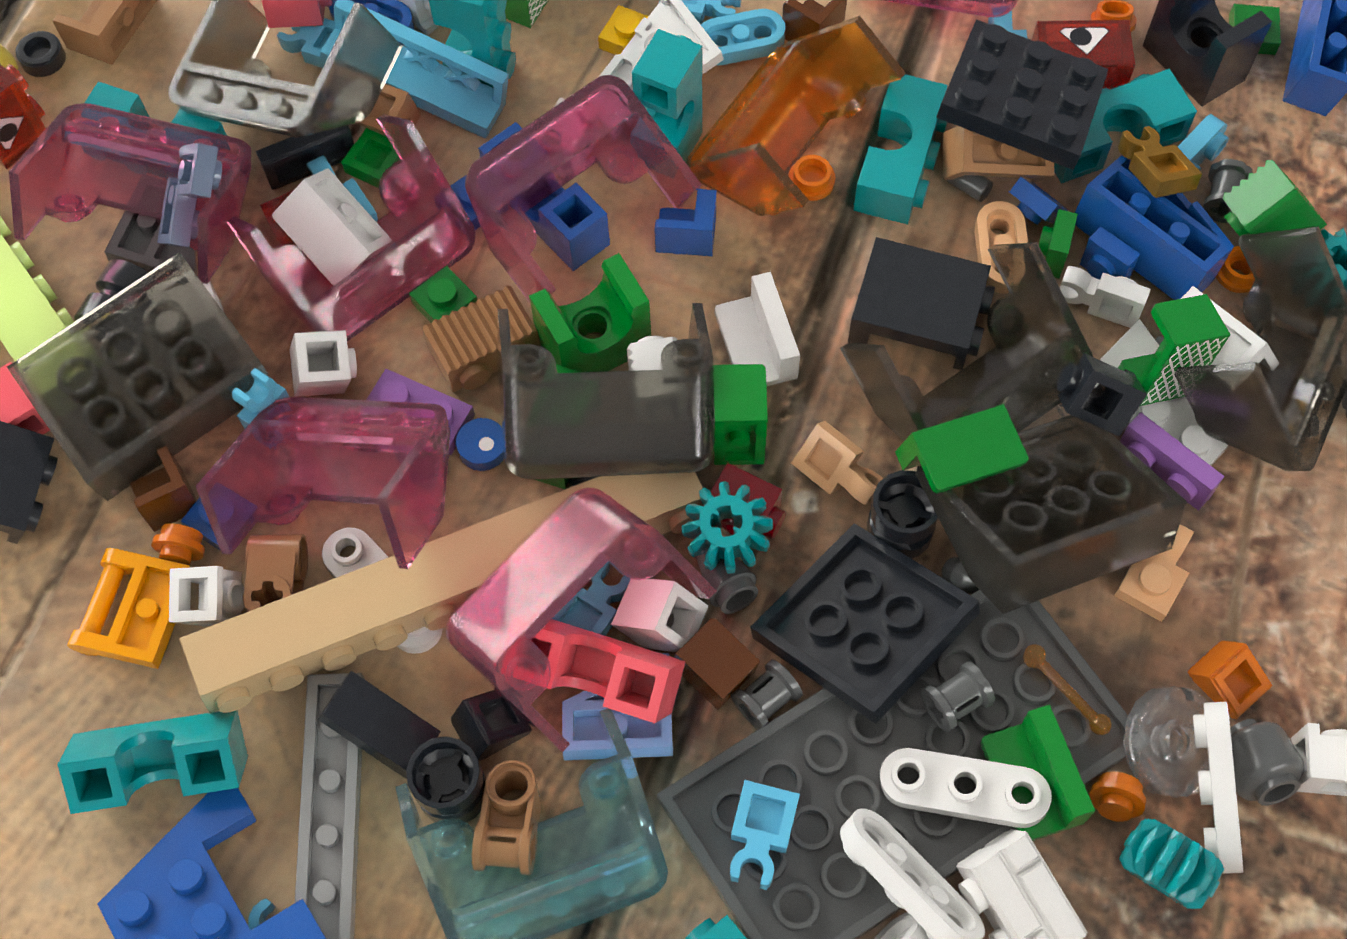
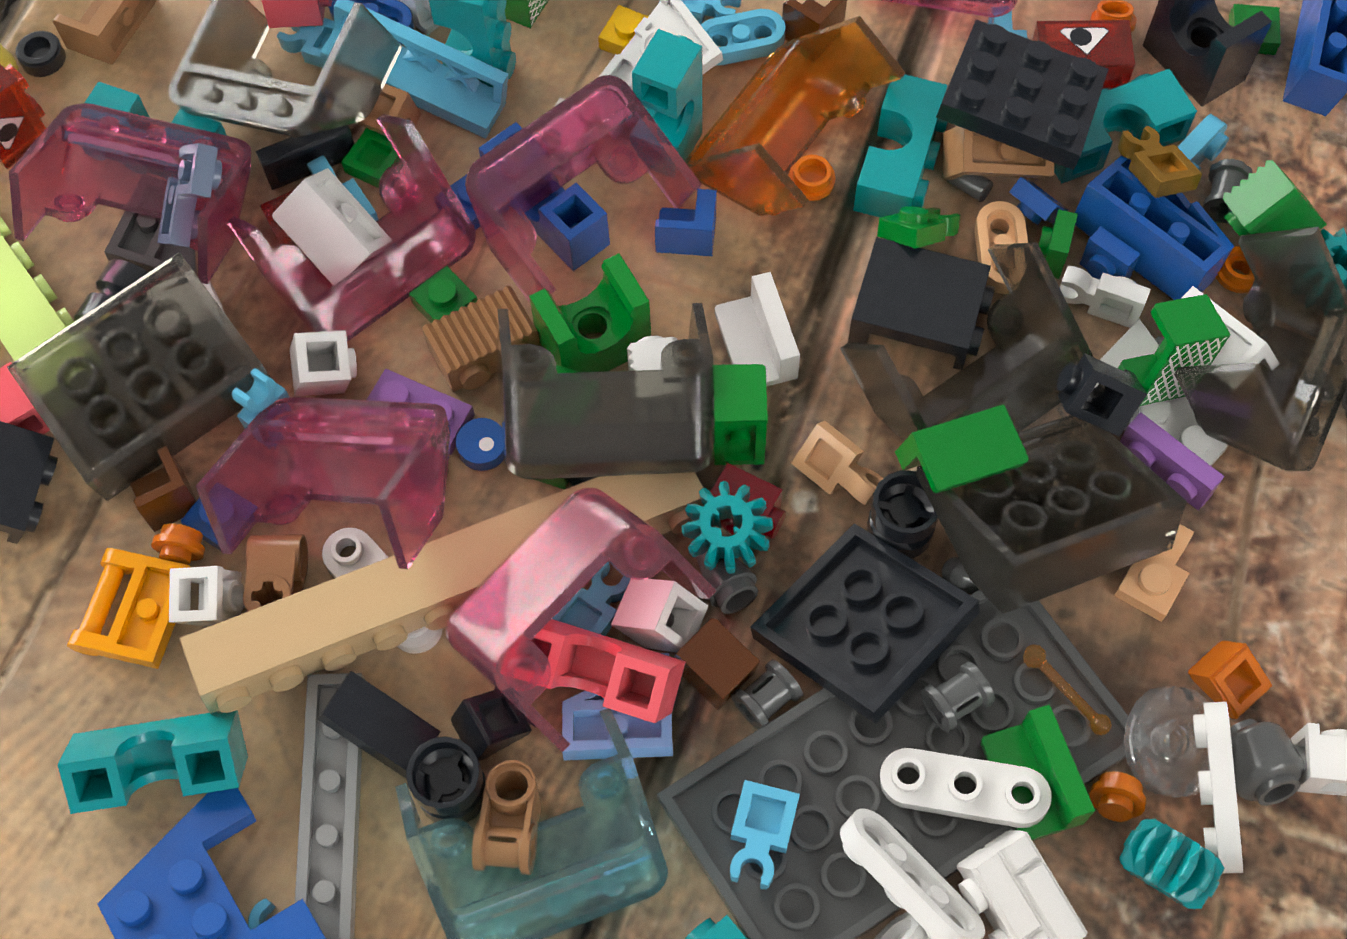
(918, 226): none -> green plate

